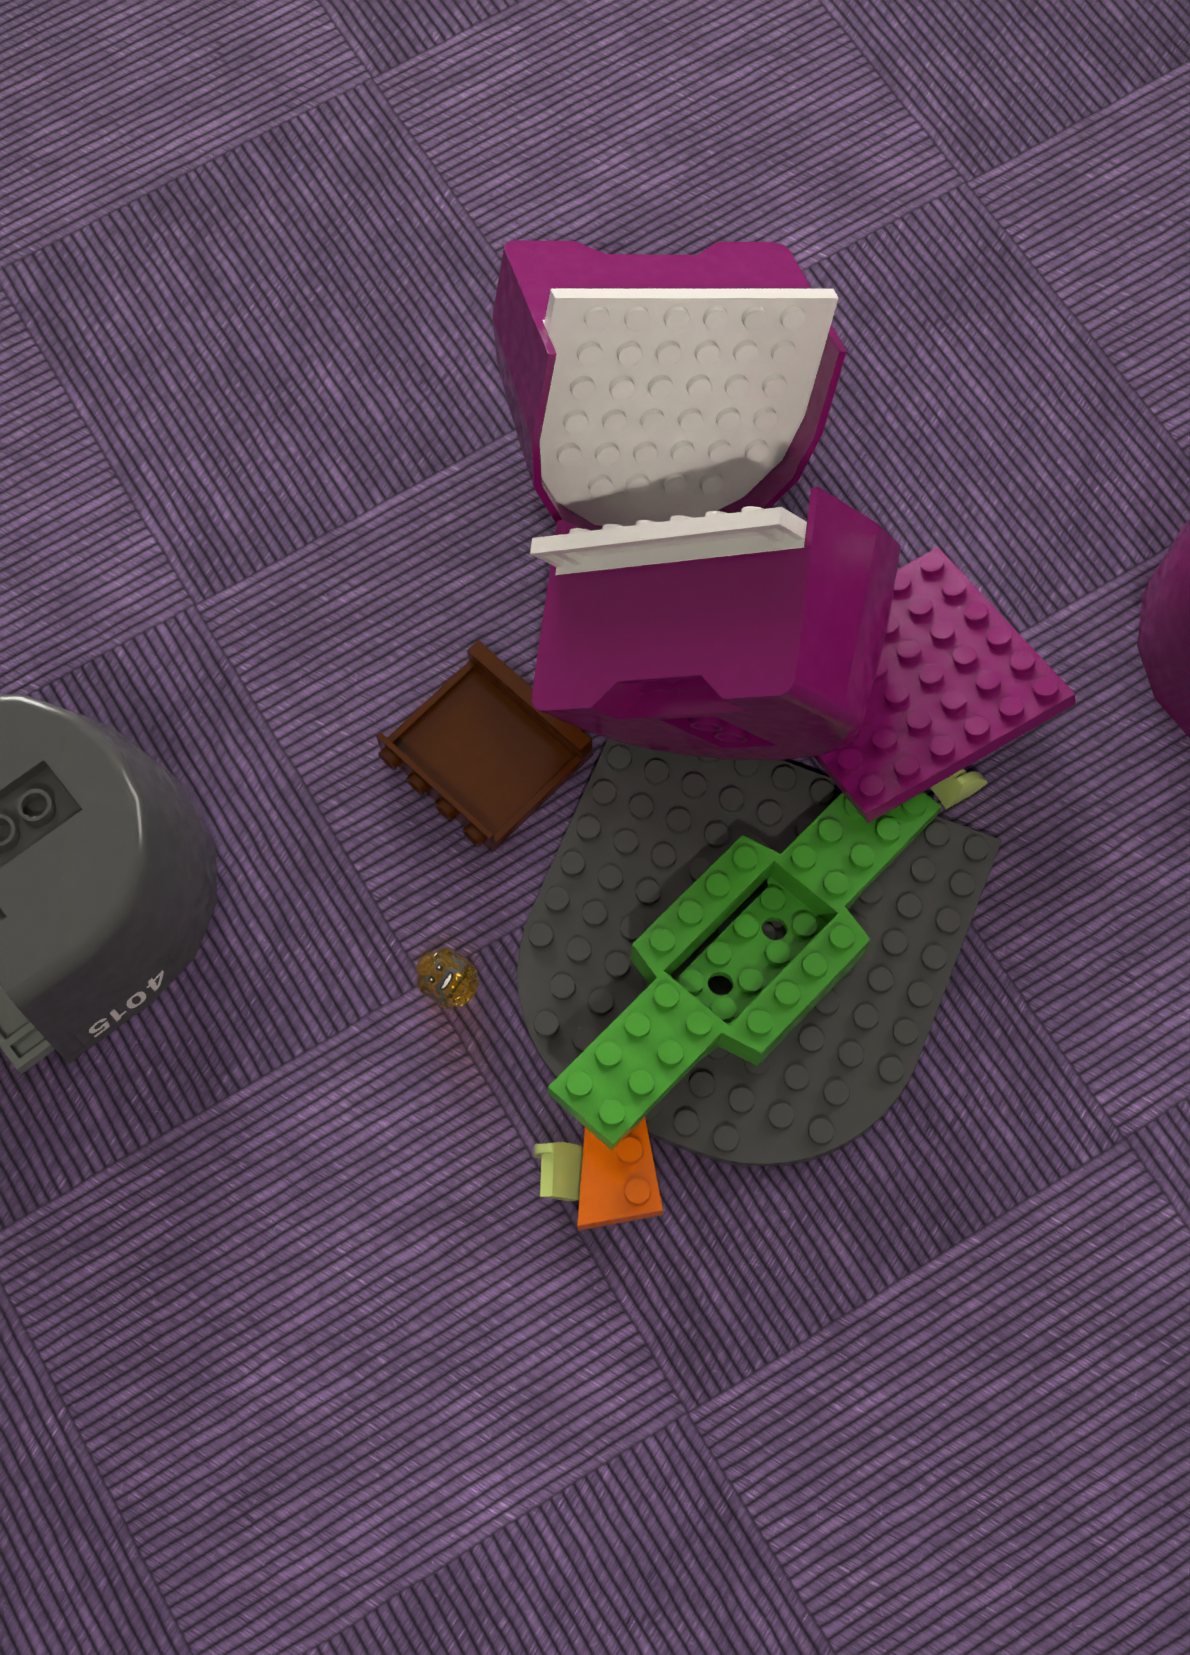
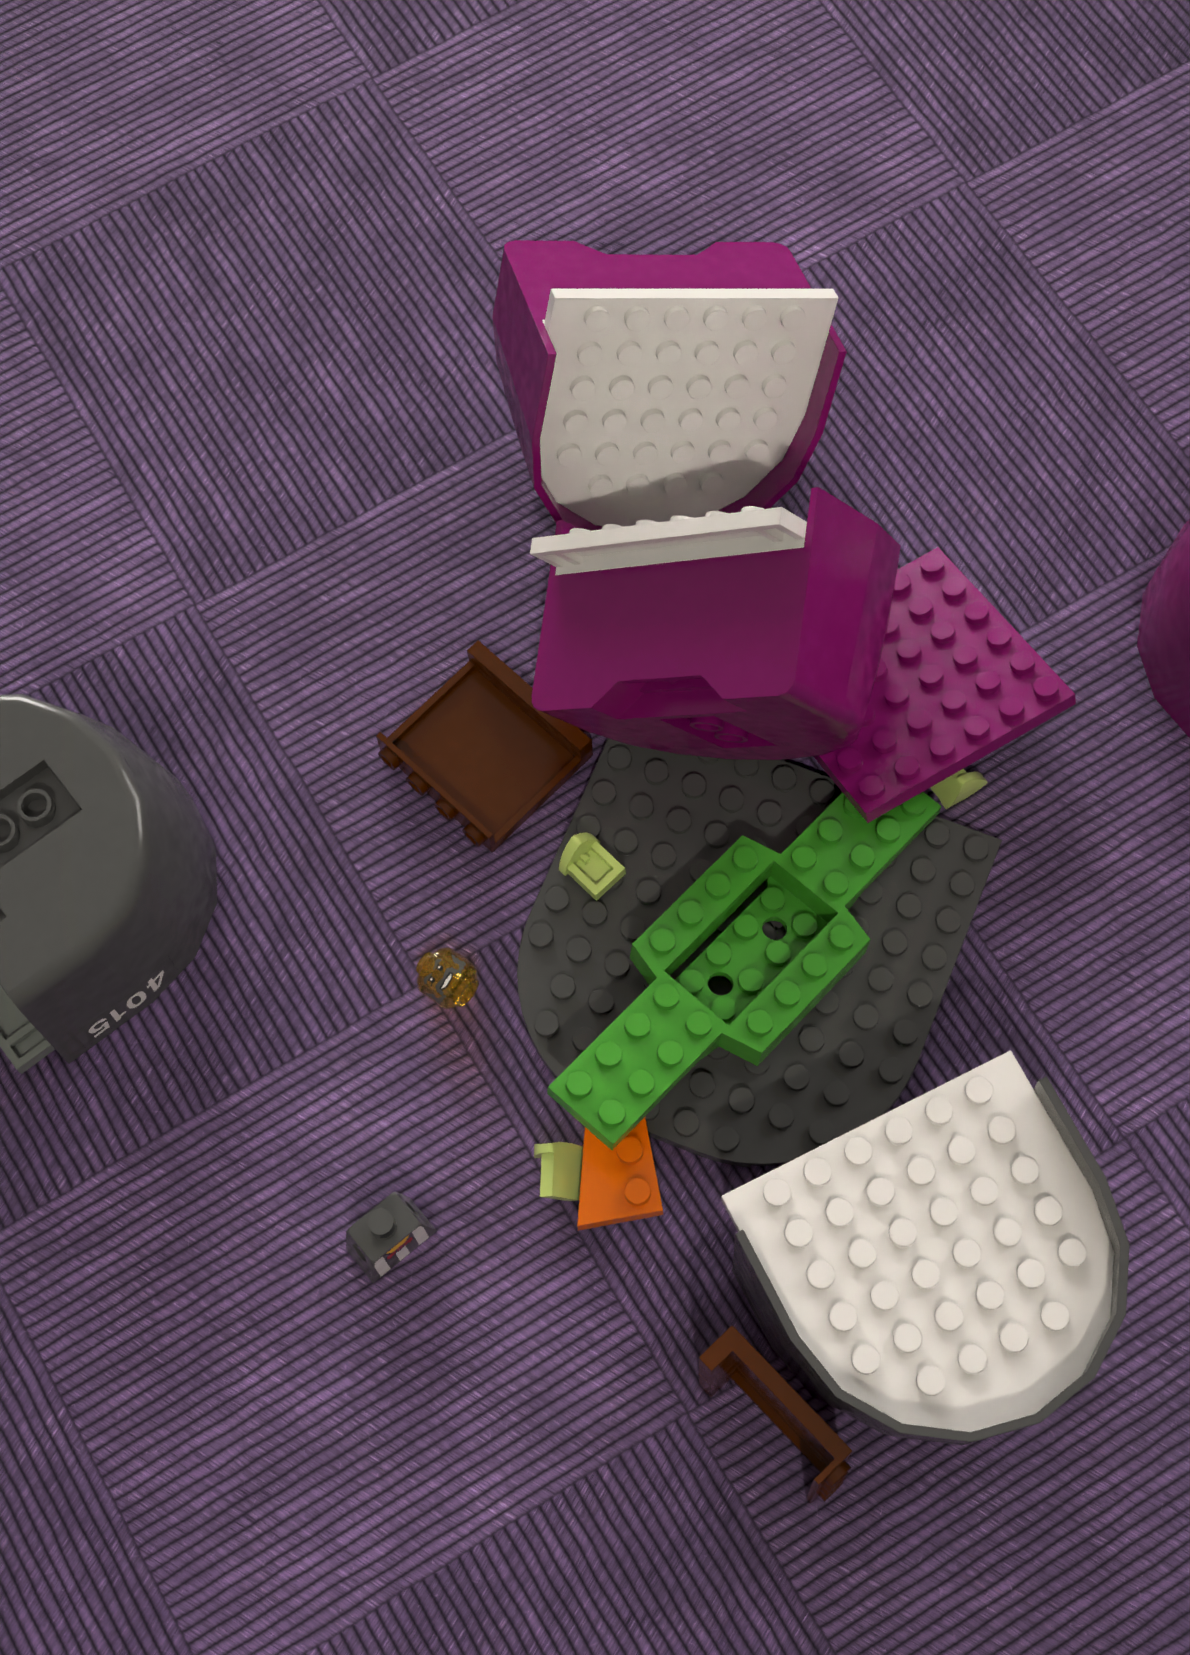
(387, 1235): none -> dark grey torso
(590, 865): none -> yellowish green tile
(738, 1360): none -> reddish brown panel
(940, 1261): none -> white piece

